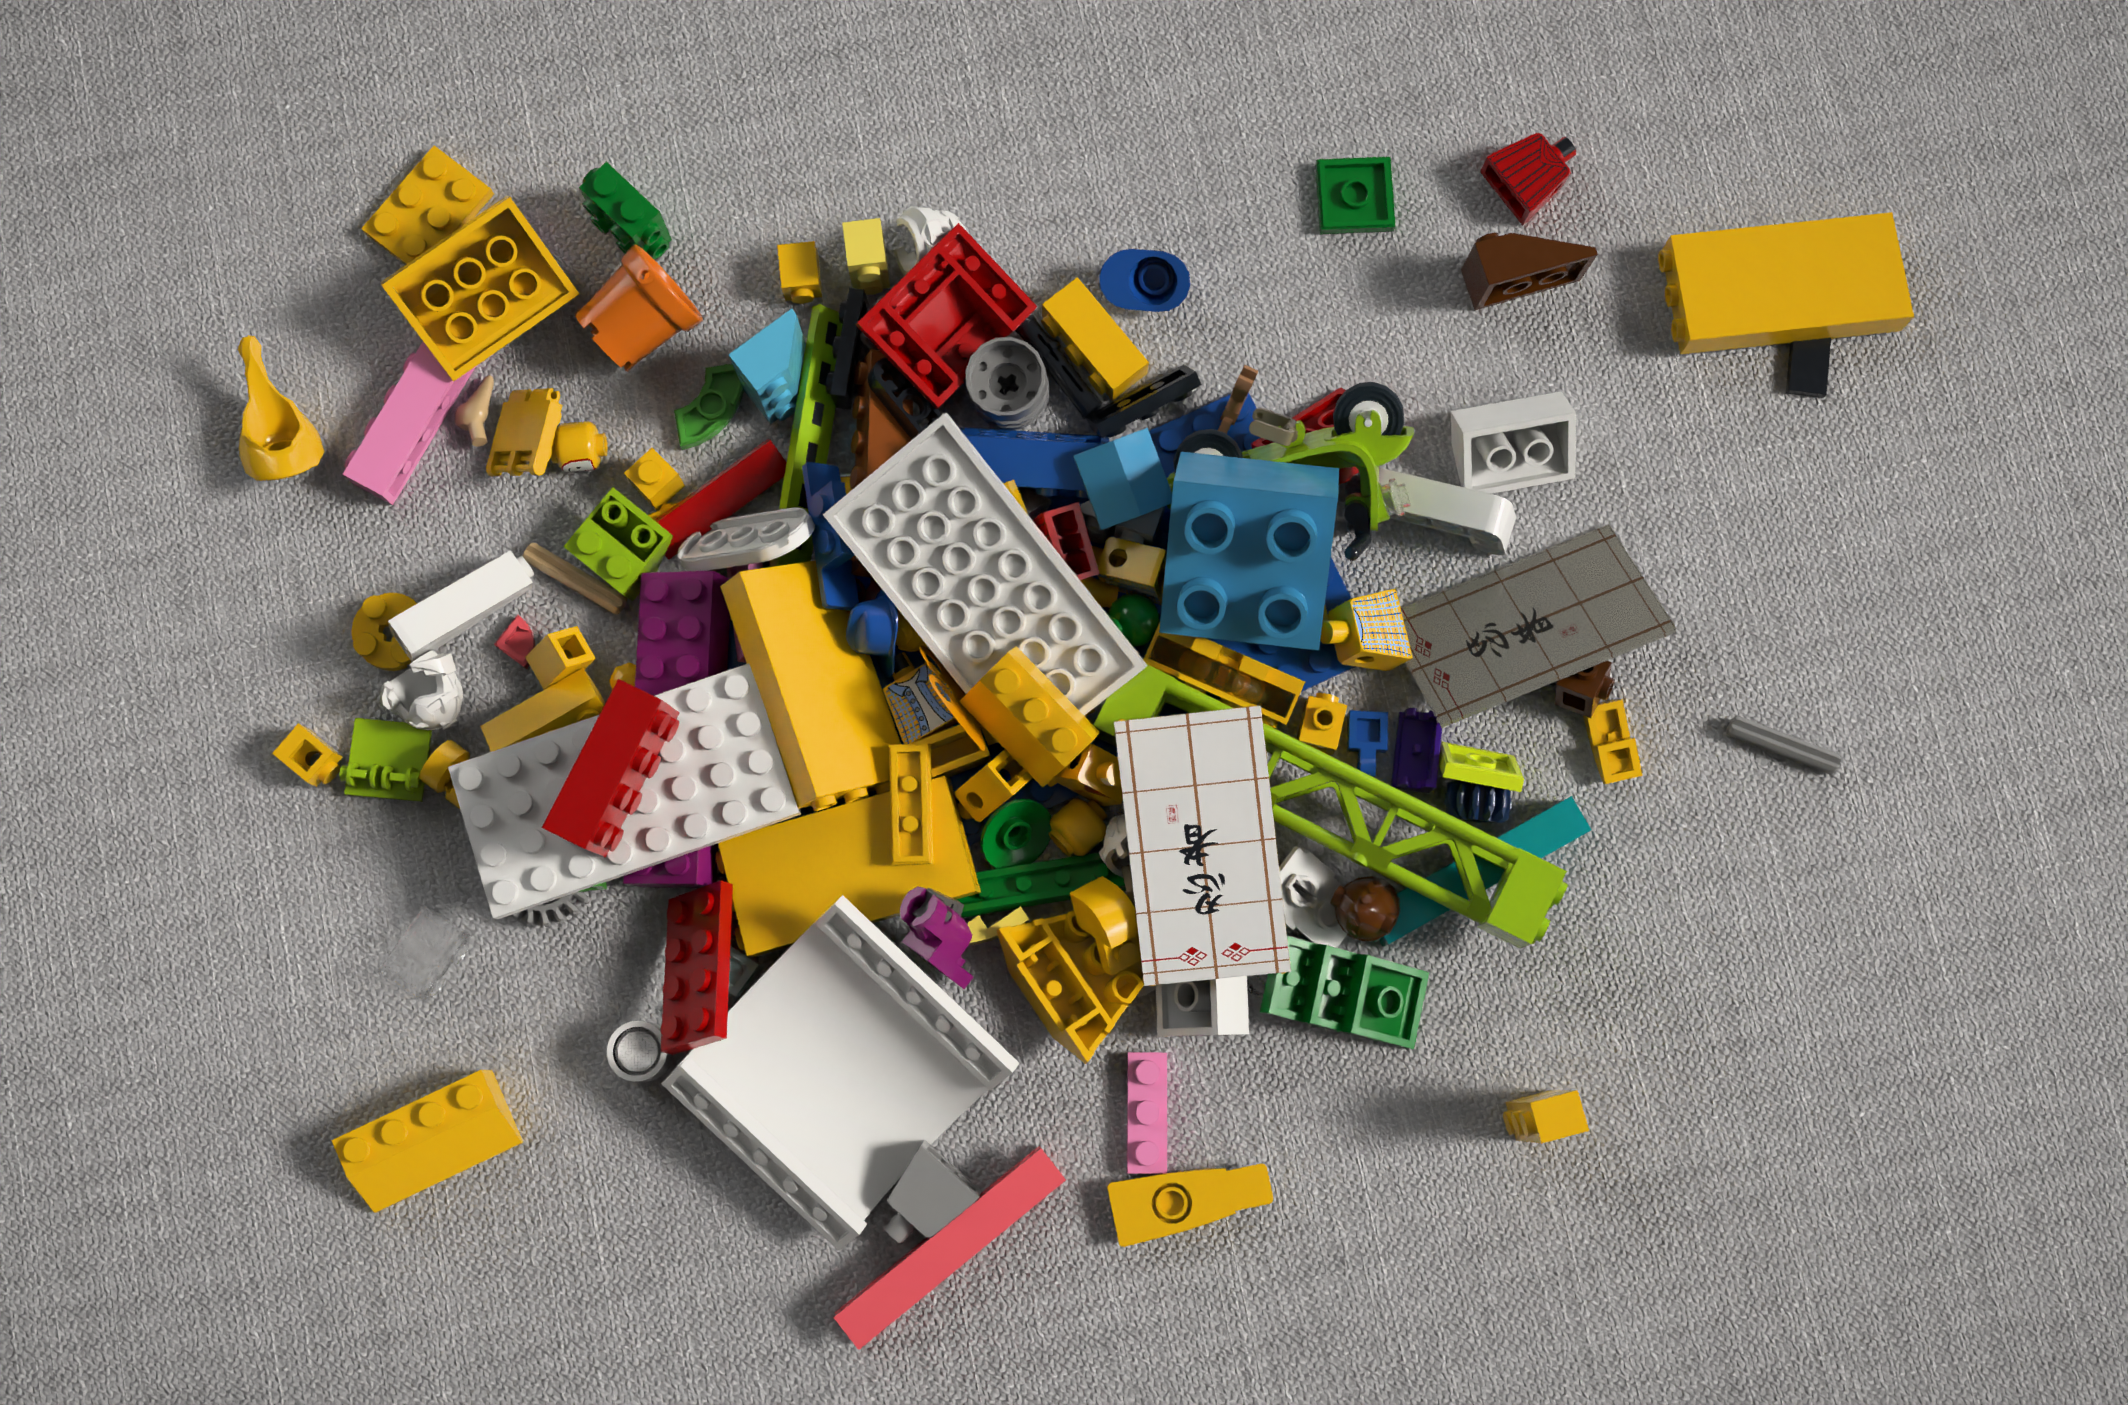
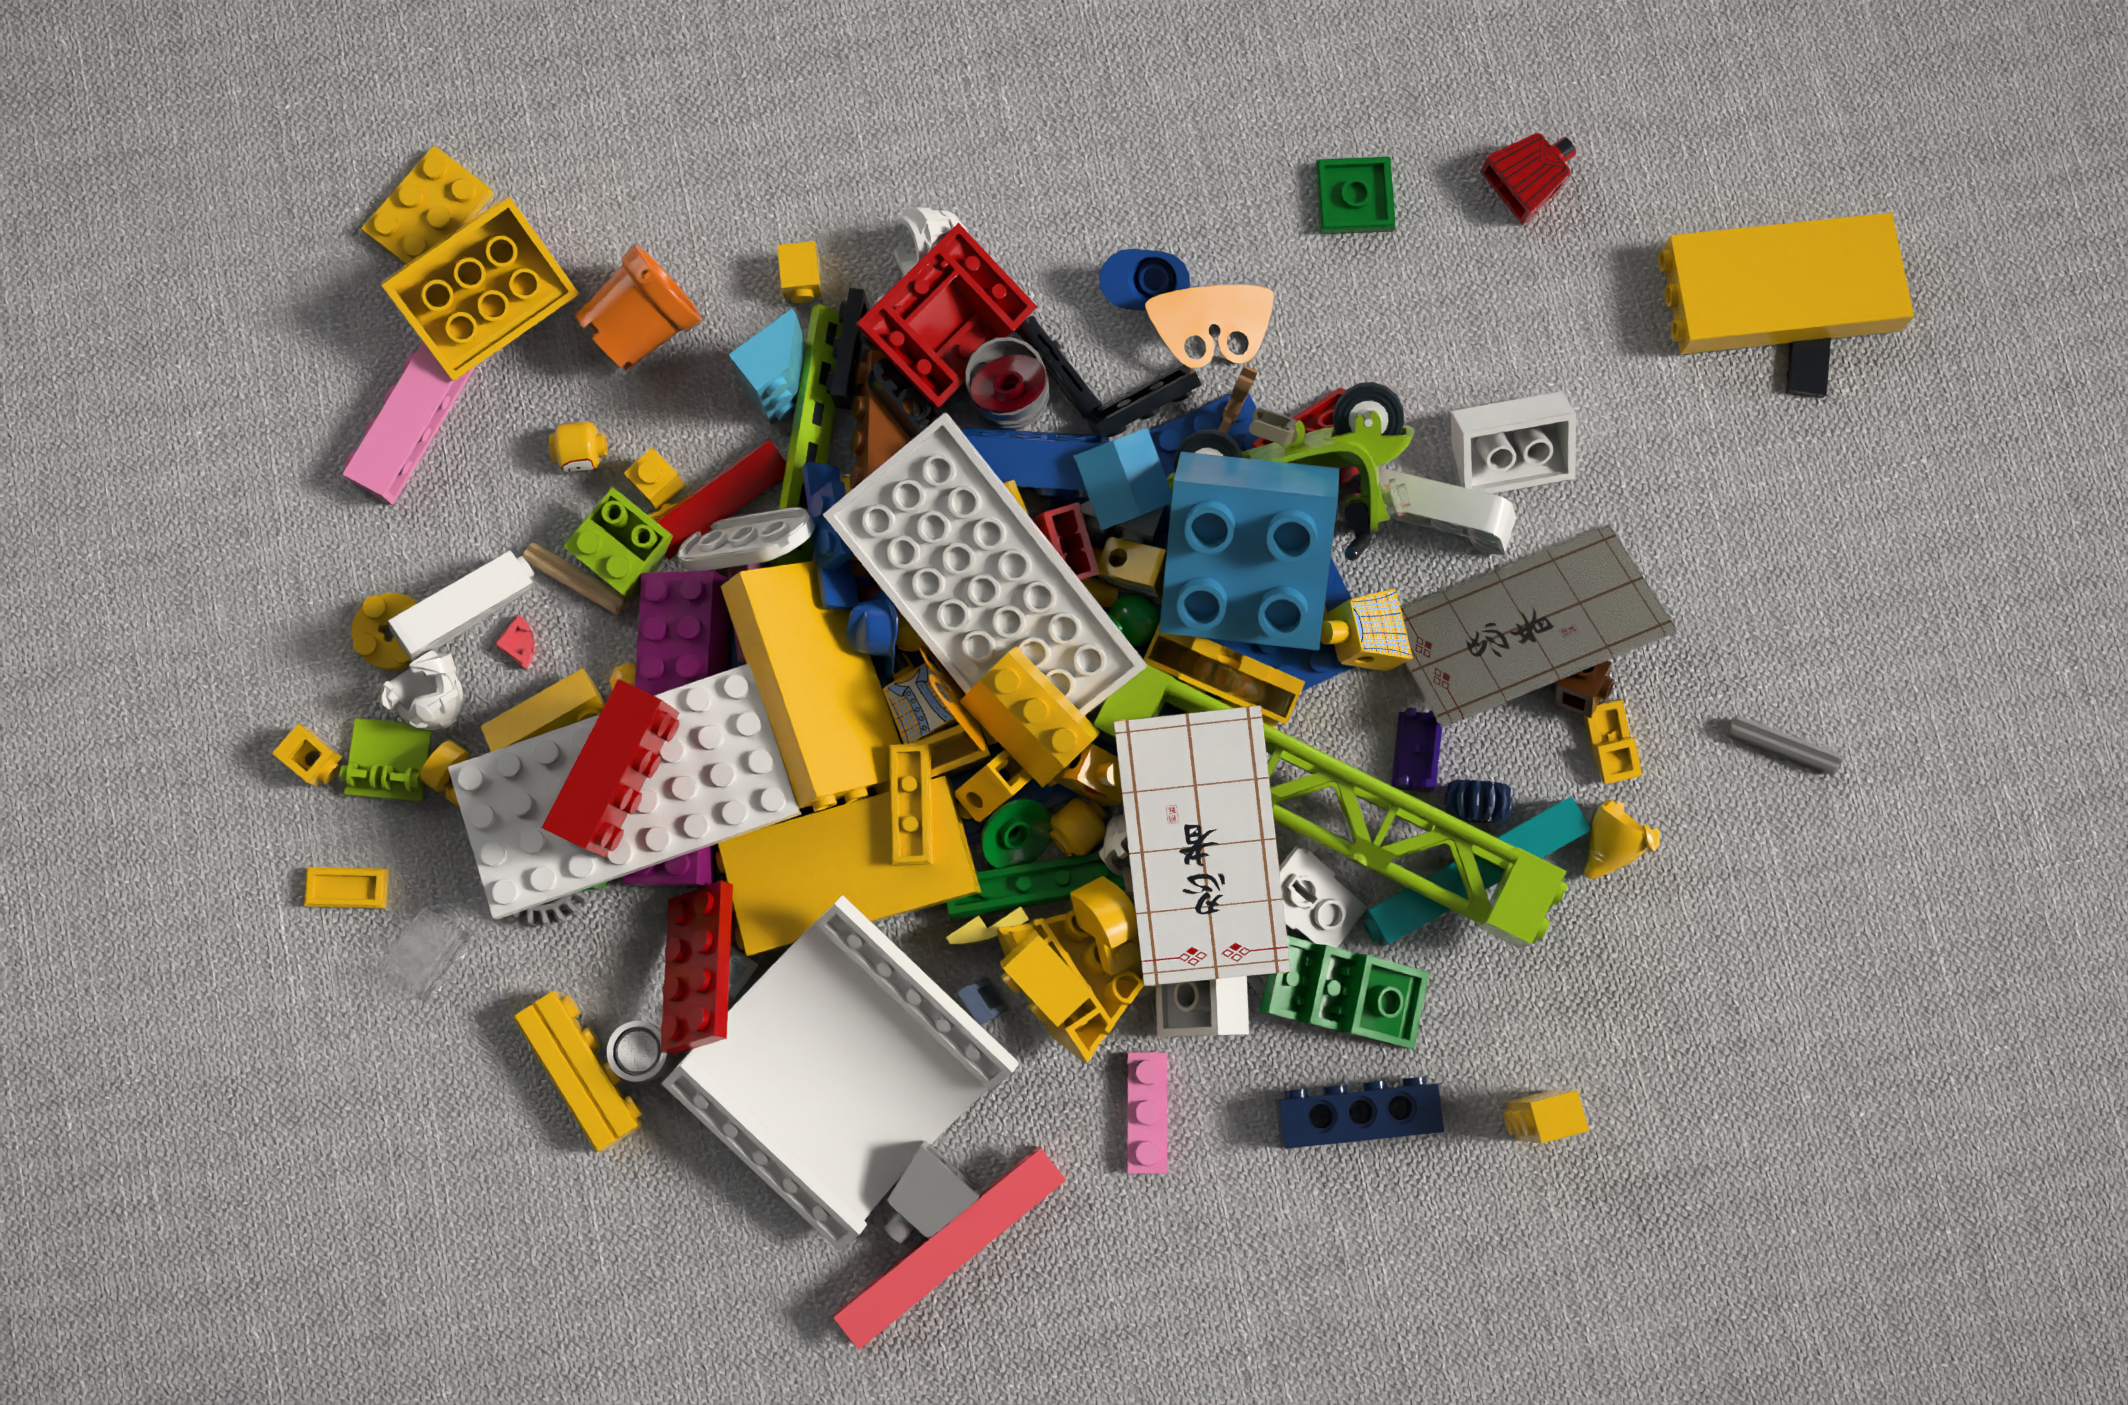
(274, 434): yellow hat -> none
(346, 887): none -> yellow tile
(428, 1140): yellow slope -> none
(474, 412): tan animal -> none
(525, 433): yellow plate -> none
(559, 656): yellow brick -> none
(578, 1070): none -> yellow brick
(623, 212): green brick -> none
(711, 408): bright green tile -> none
(866, 255): light yellow piece -> none
(937, 931): magenta plate -> none
(983, 1000): none -> sand blue tile
(1008, 384): none -> dark red dish
(1045, 979): none -> yellow brick
(1093, 339): yellow brick -> none
(1184, 1200): yellow piece -> none
(1193, 310): none -> light orange piece
(1322, 722): yellow brick -> none
(1366, 908): reddish brown helmet -> none
(1367, 735): blue plate -> none
(1422, 1113): none -> dark blue brick
(1480, 766): neon yellow tile -> none
(1521, 266): reddish brown slope -> none
(1616, 840): none -> yellow hat

